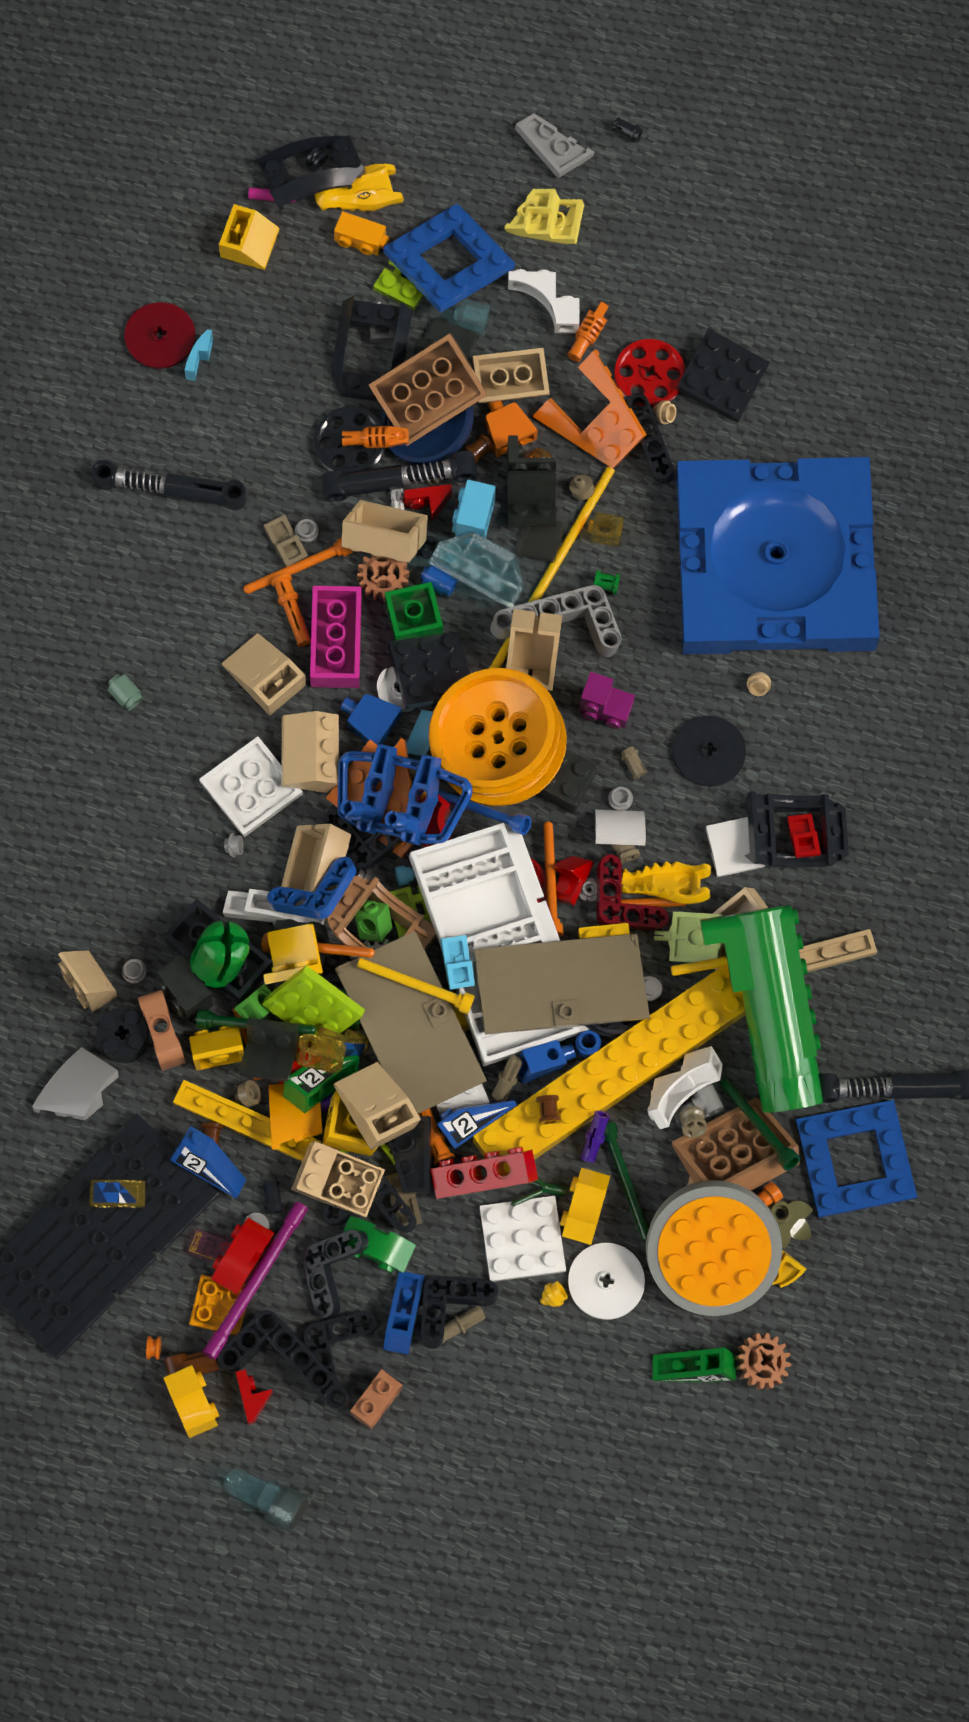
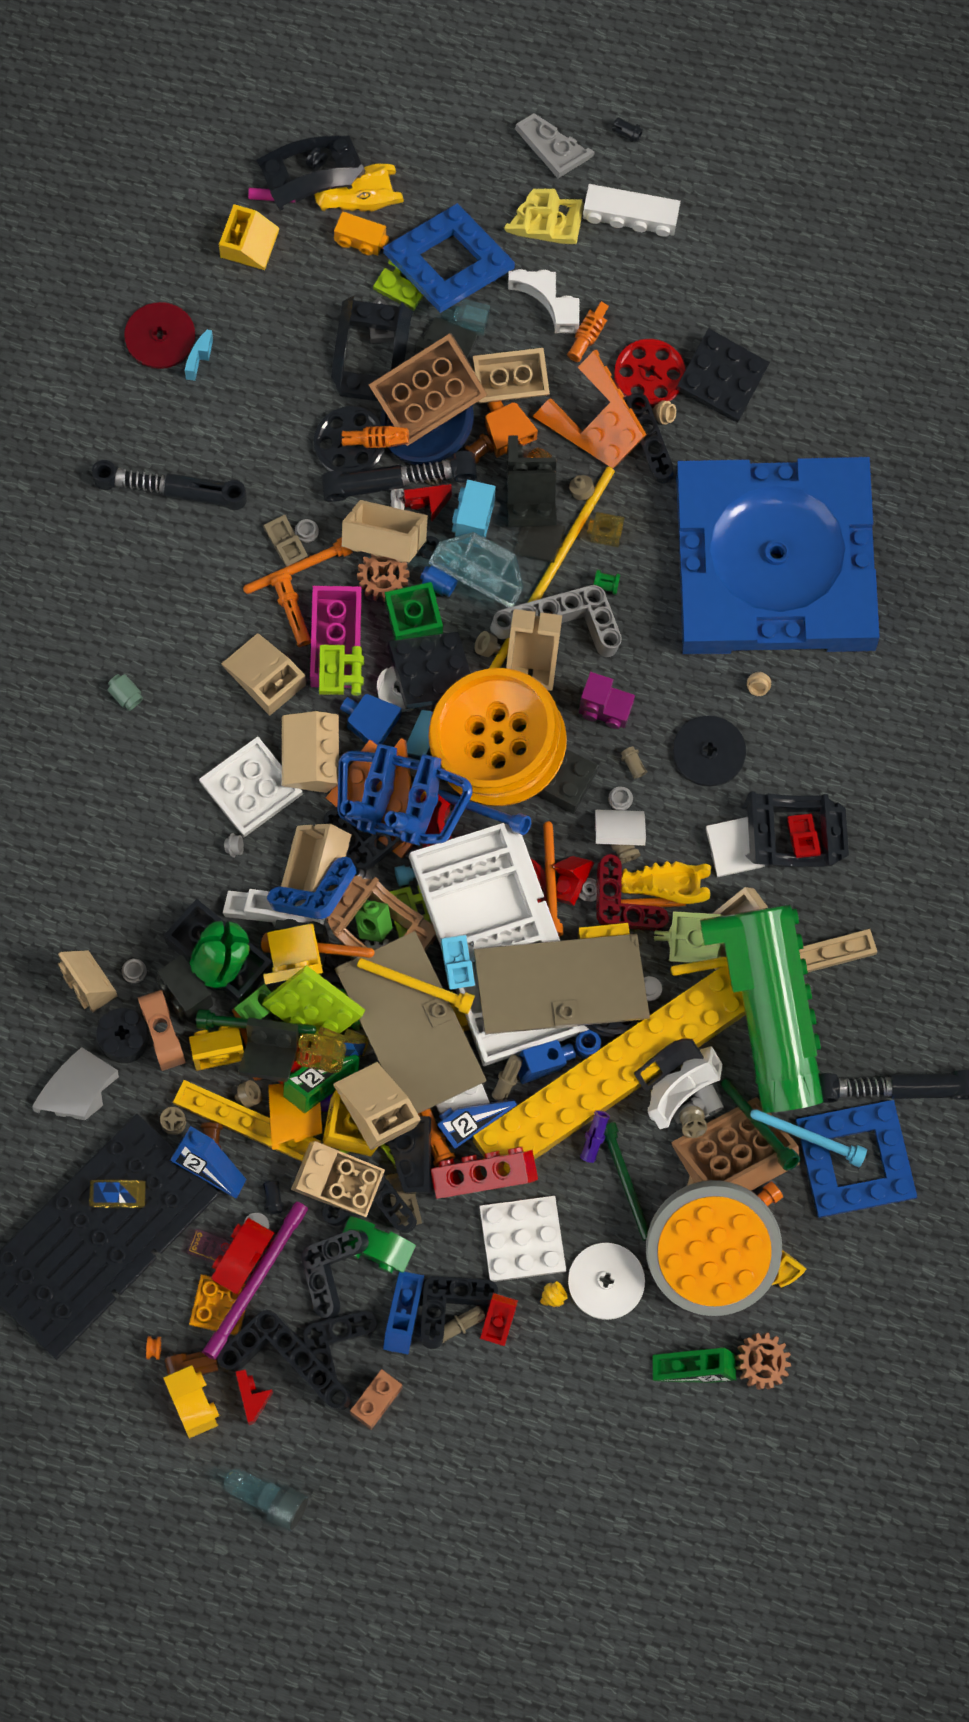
(173, 1115): none -> dark tan wheel
(332, 670): none -> lime plate
(486, 644): none -> dark tan tile
(499, 1319): none -> red slope
(544, 1188): dark green plant -> none
(548, 1109): reddish brown bush -> none
(585, 1206): yellow brick -> none
(631, 210): none -> white brick
(669, 1059): none -> black piece
(793, 1223): olive plate -> none
(854, 1154): none -> medium azure piece

